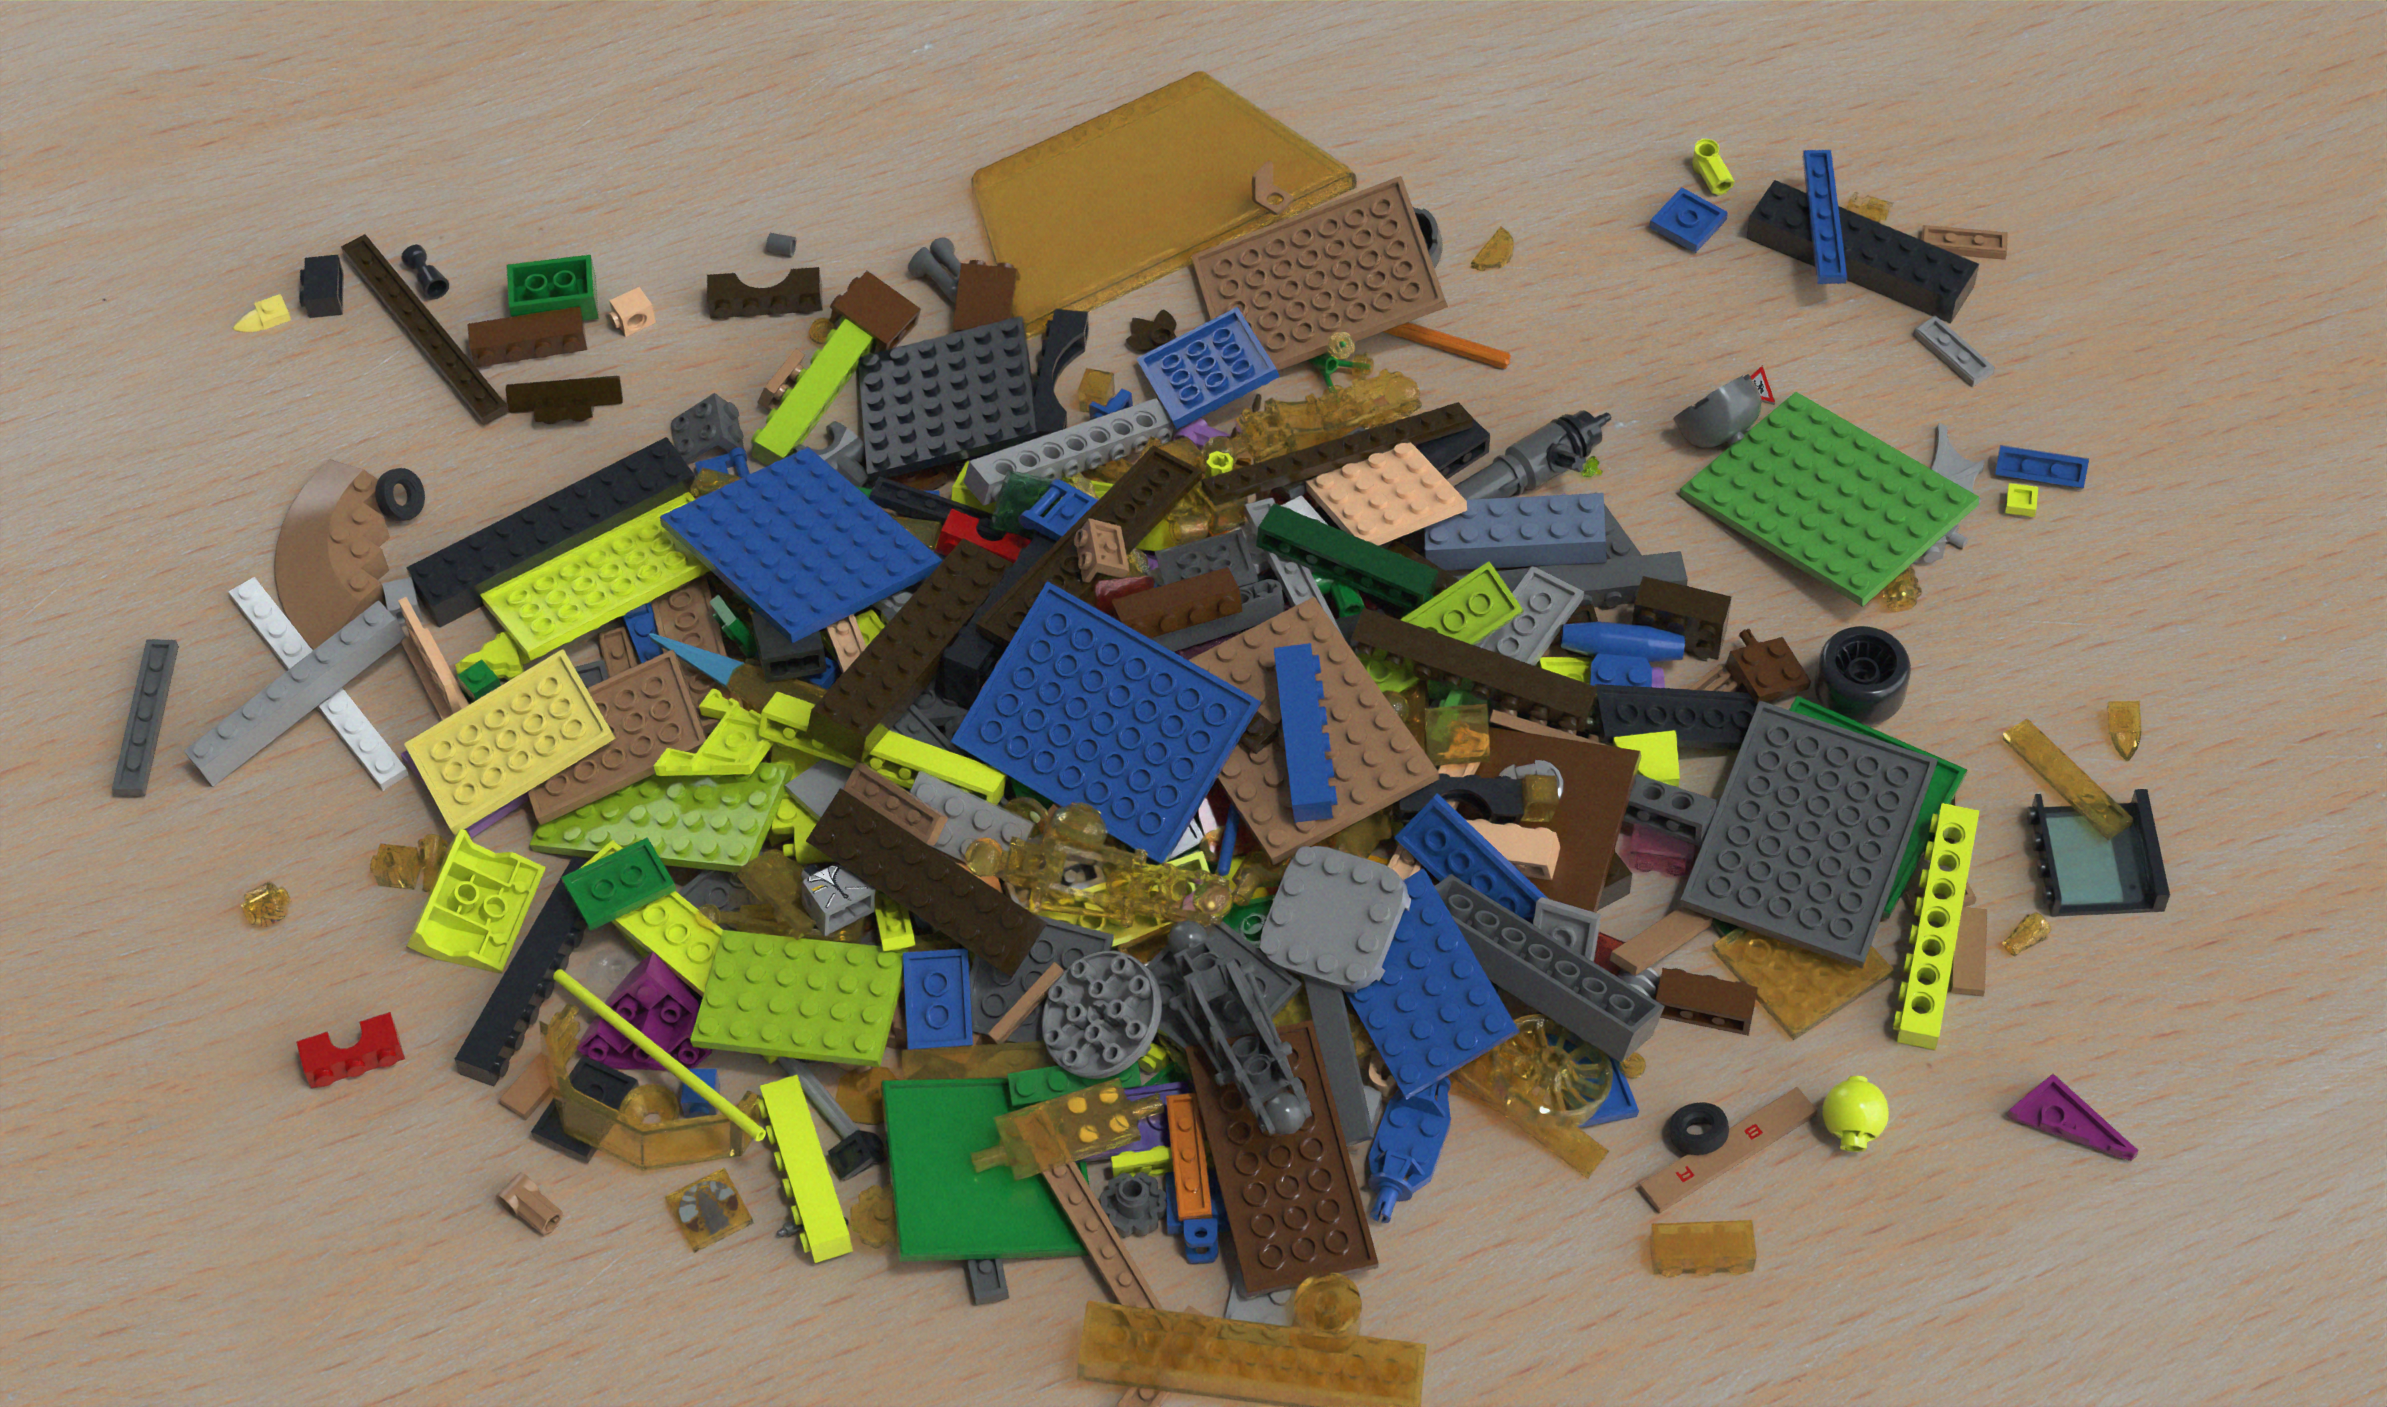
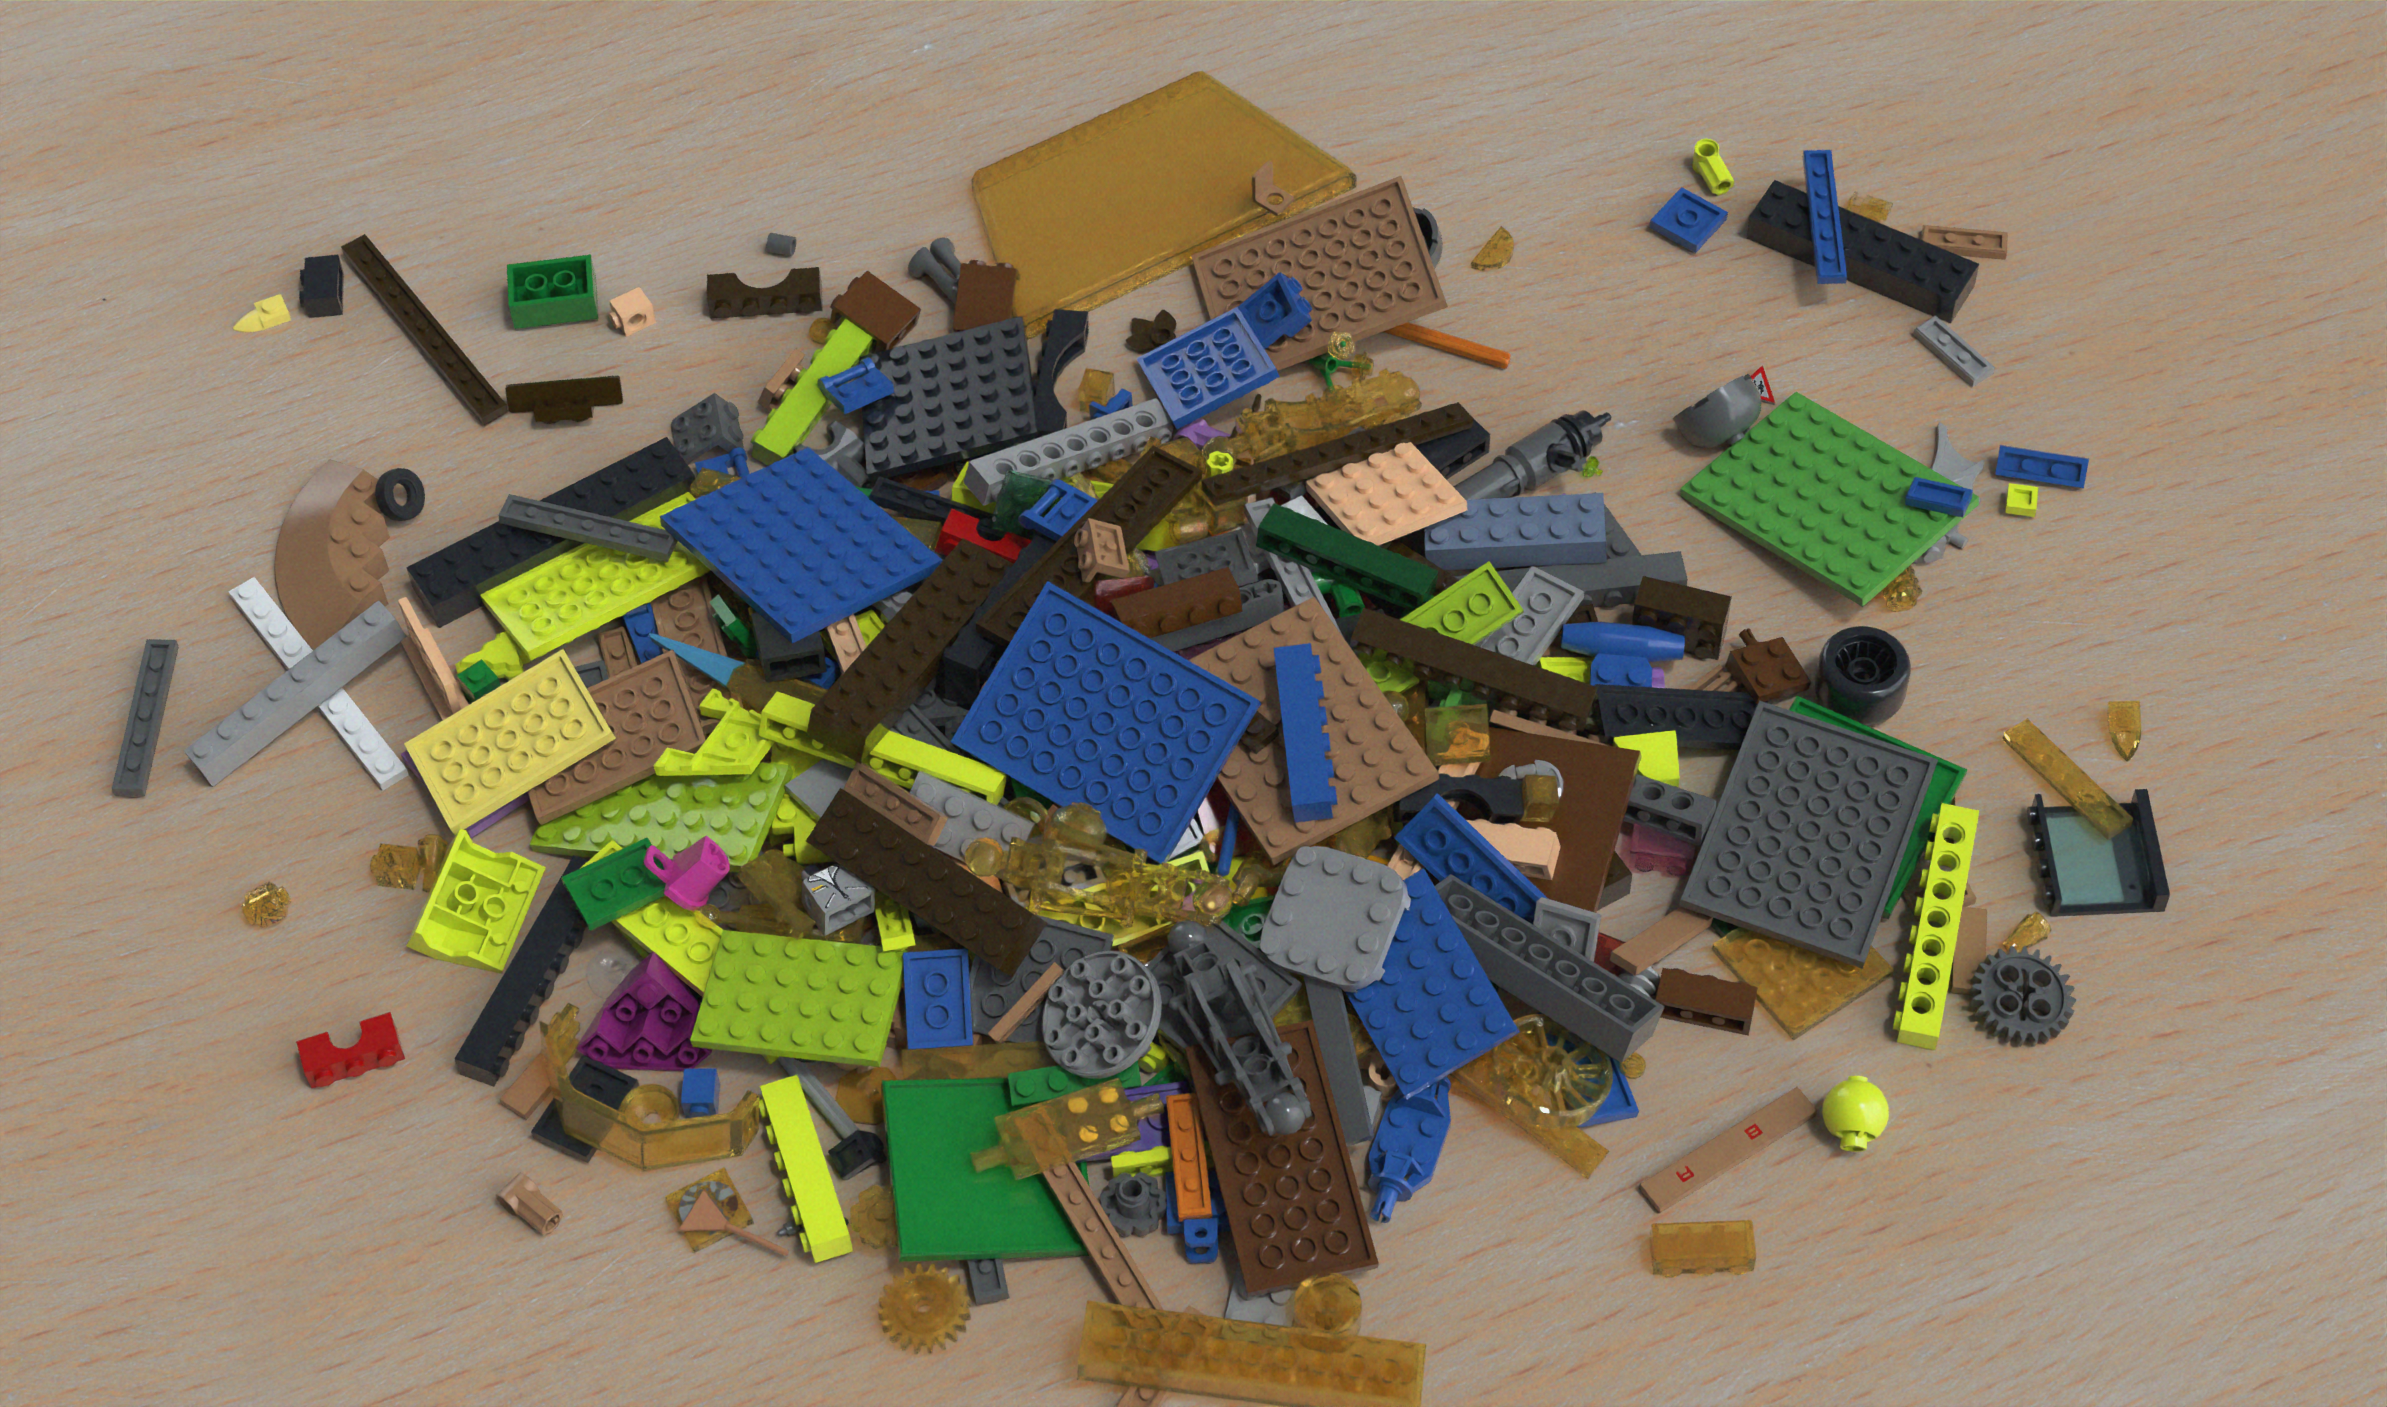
(397, 590): light grey brick -> none
(429, 278): black piece -> none
(527, 336): reddish brown brick -> none
(587, 527): none -> dark grey plate
(660, 1055): neon yellow piece -> none
(690, 873): none -> dark pink container
(707, 1217): none -> nougat piece
(857, 392): none -> blue plate
(926, 1328): none -> clear yellow gear
(1276, 309): none -> blue plate
(1701, 1143): black tyre -> none
(1938, 497): none -> blue tile
(2051, 1000): none -> dark grey gear
(2063, 1113): magenta wing -> none

